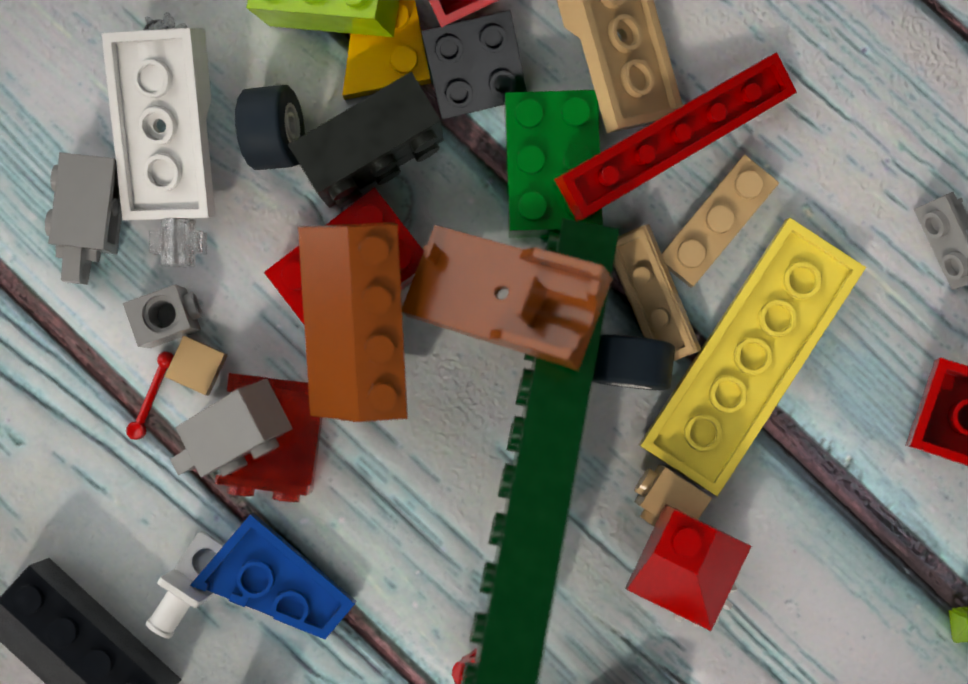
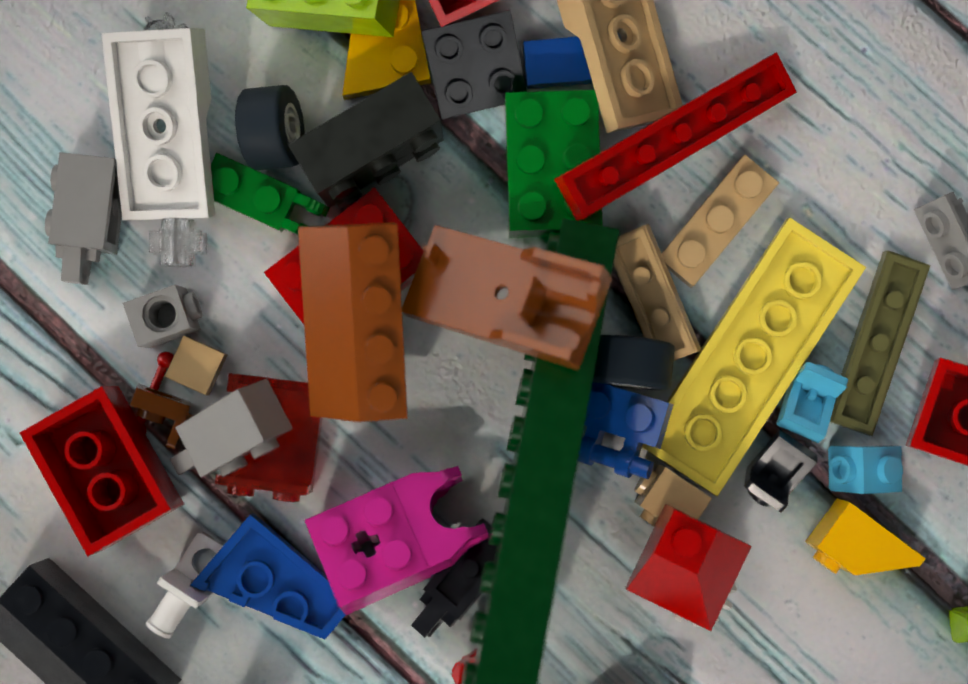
(101, 468): none -> red brick
(158, 405): none -> reddish brown bracket
(259, 195): none -> green hinge
(408, 536): none -> dark pink brick
(454, 588): none -> black hinge
(555, 63): none -> blue tile
(627, 415): none -> blue plate
(778, 470): none -> black bracket
(811, 401): none -> medium azure bracket
(858, 543): none -> yellow slope
(865, 469): none -> medium azure bracket
(879, 341): none -> olive tile

